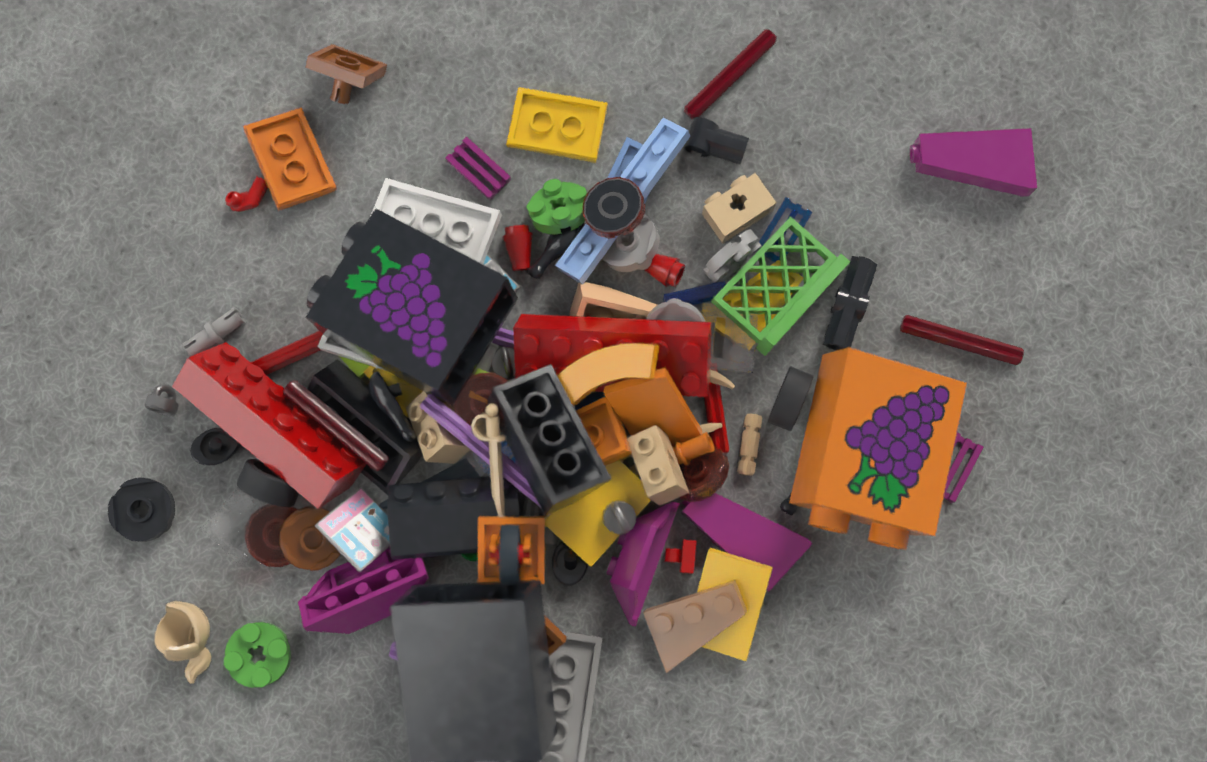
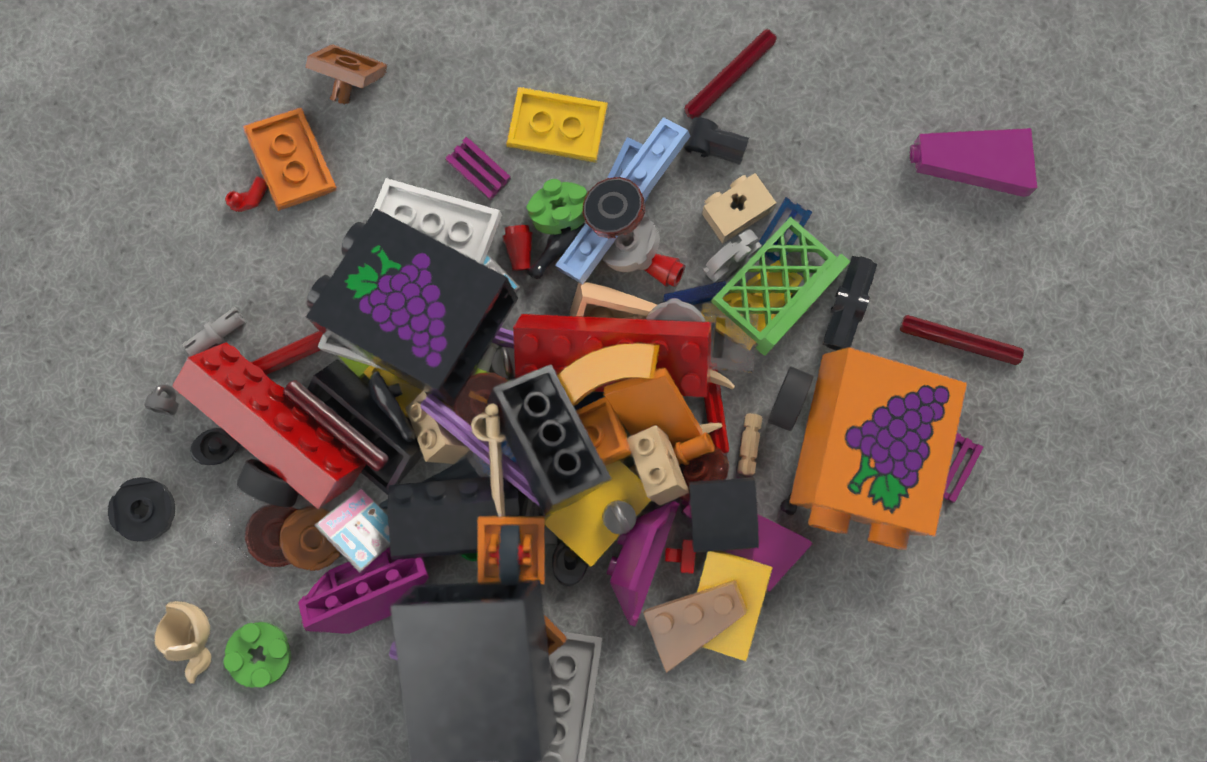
(724, 514): none -> black slope

